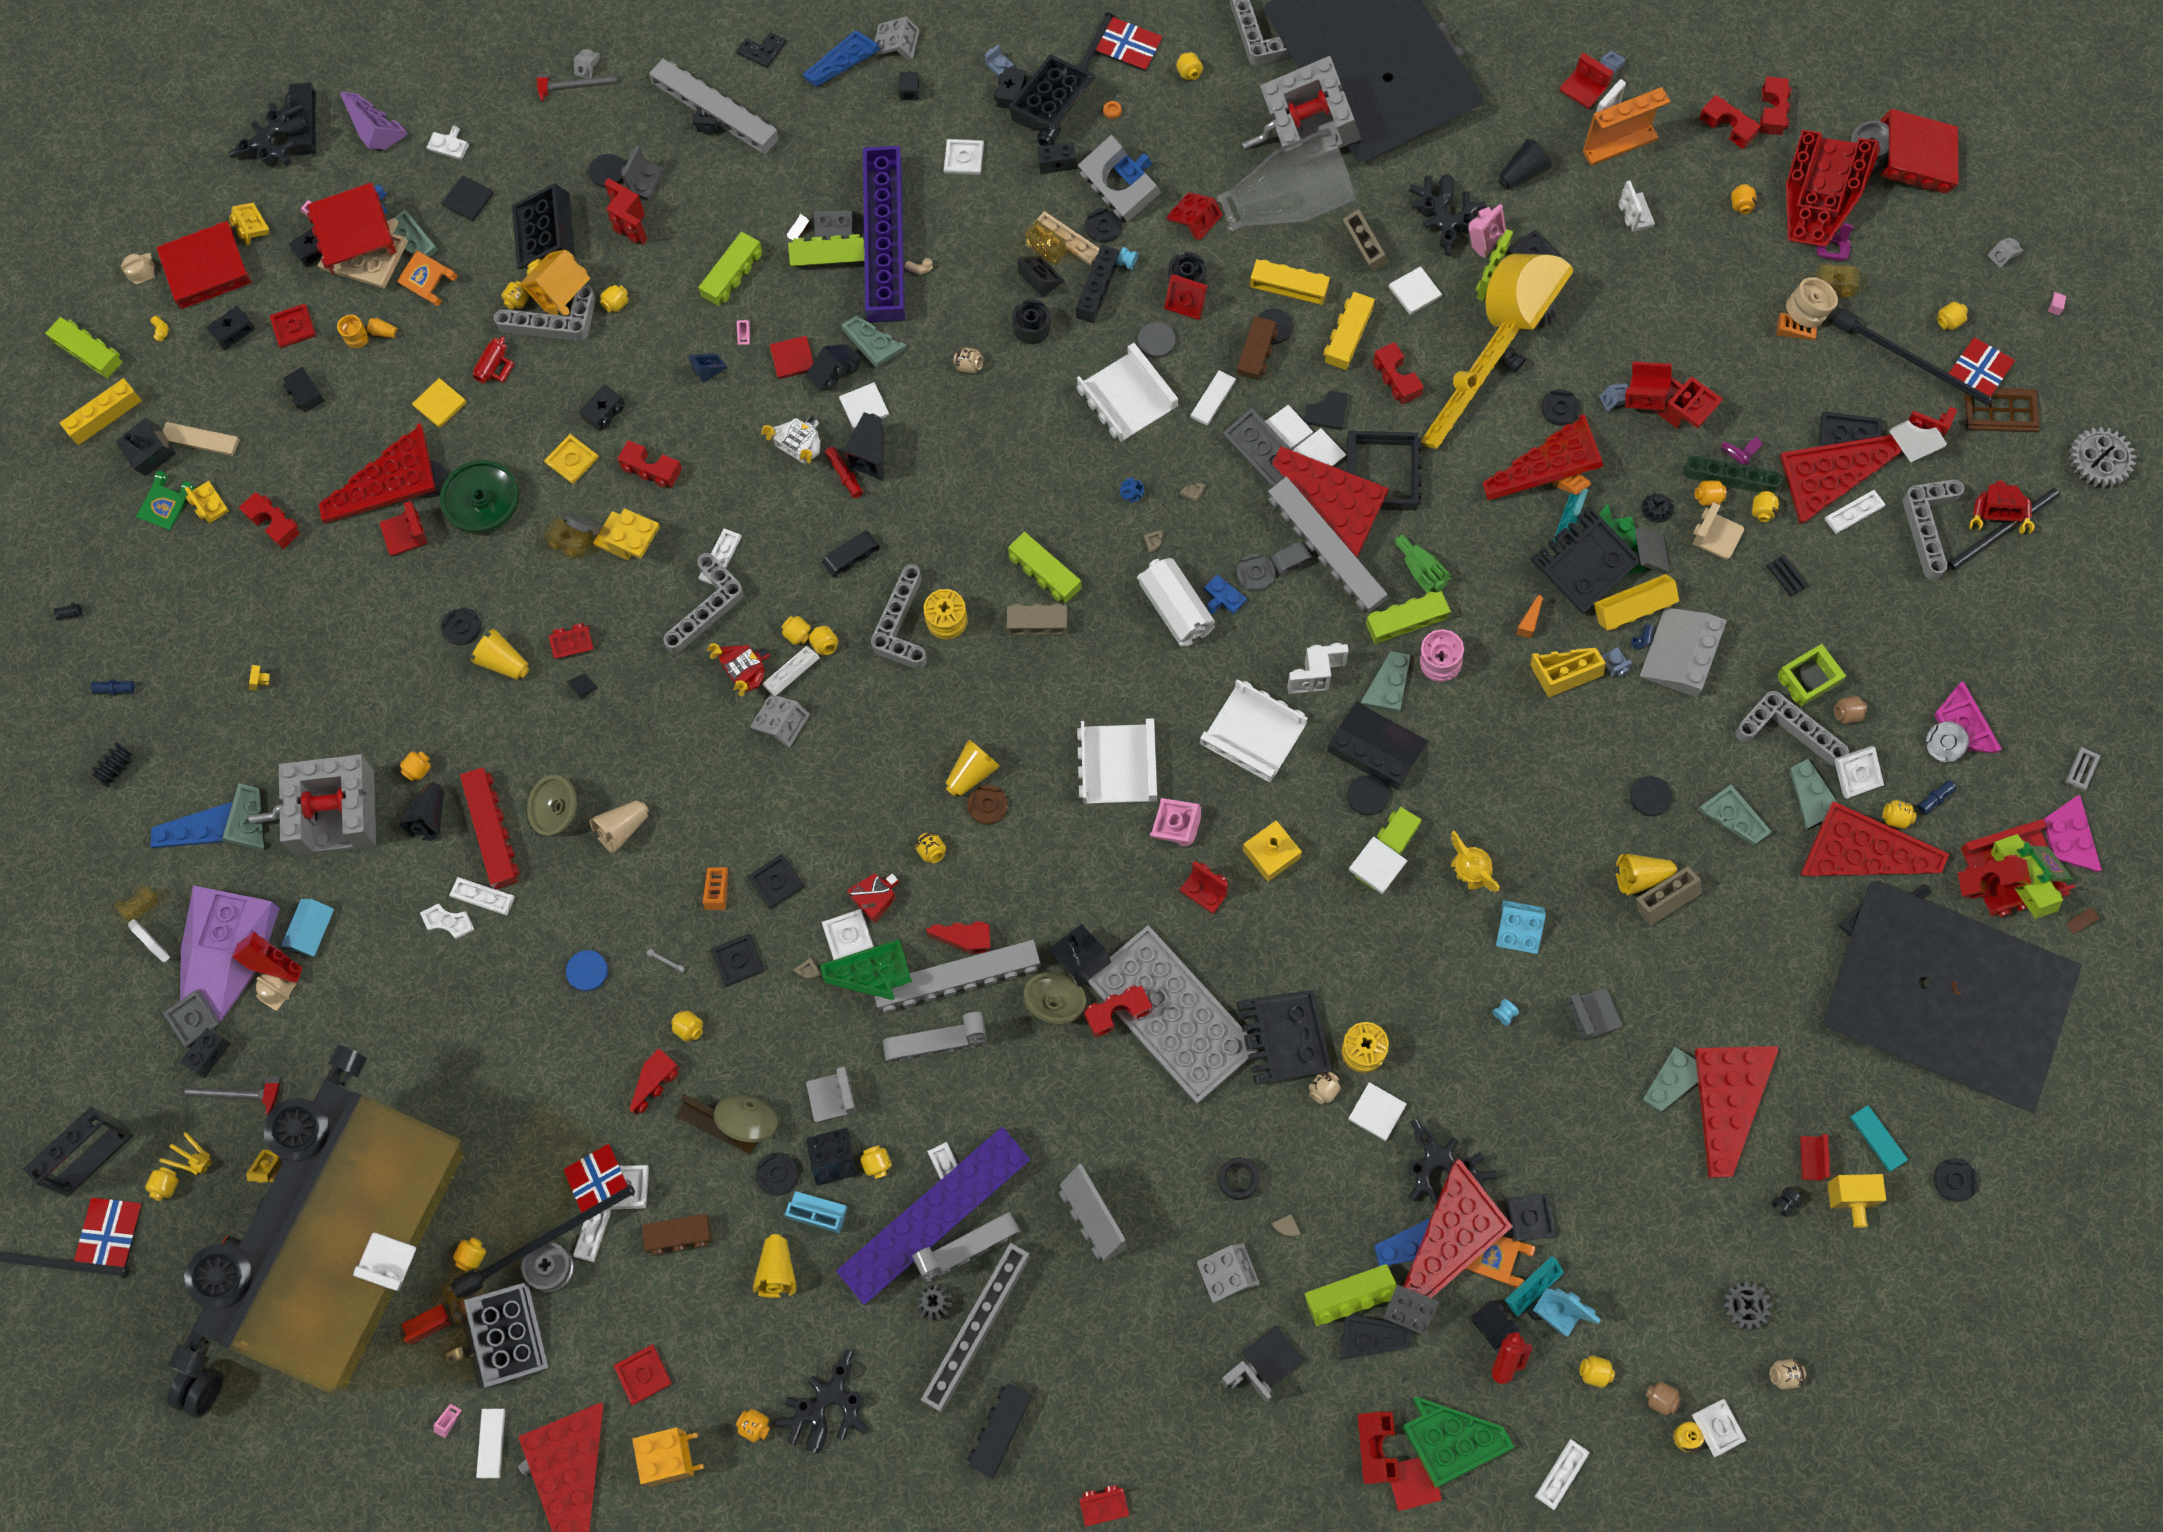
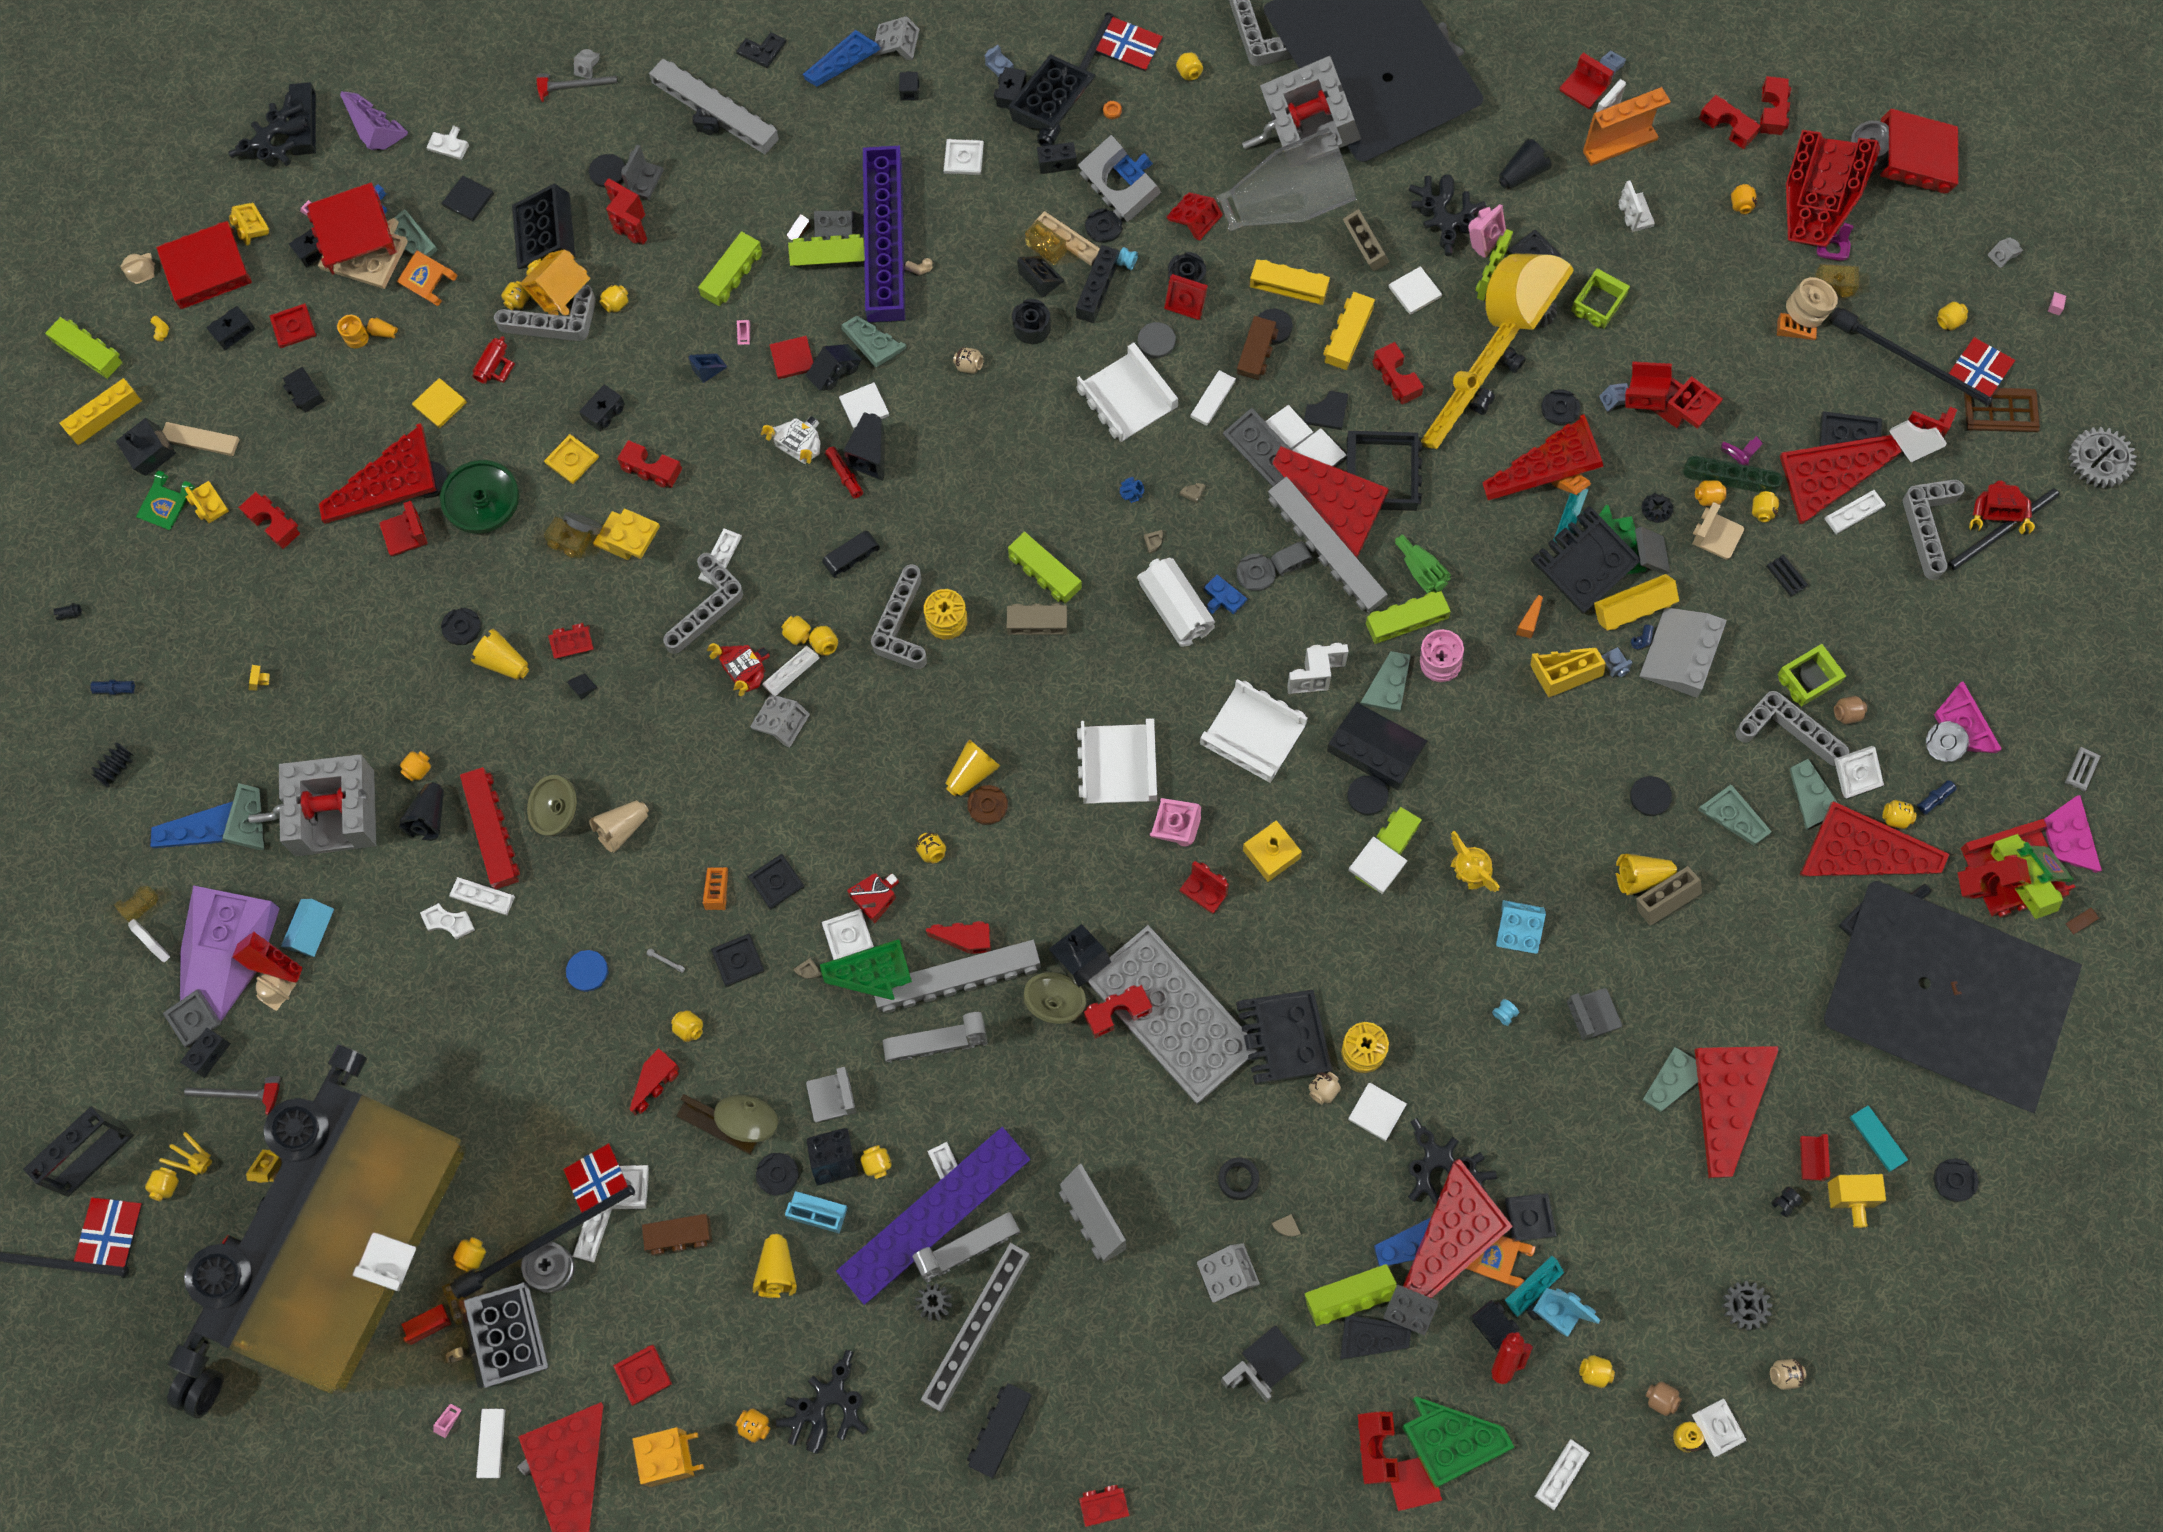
(1482, 400): none -> black wheel
(1610, 285): none -> lime window

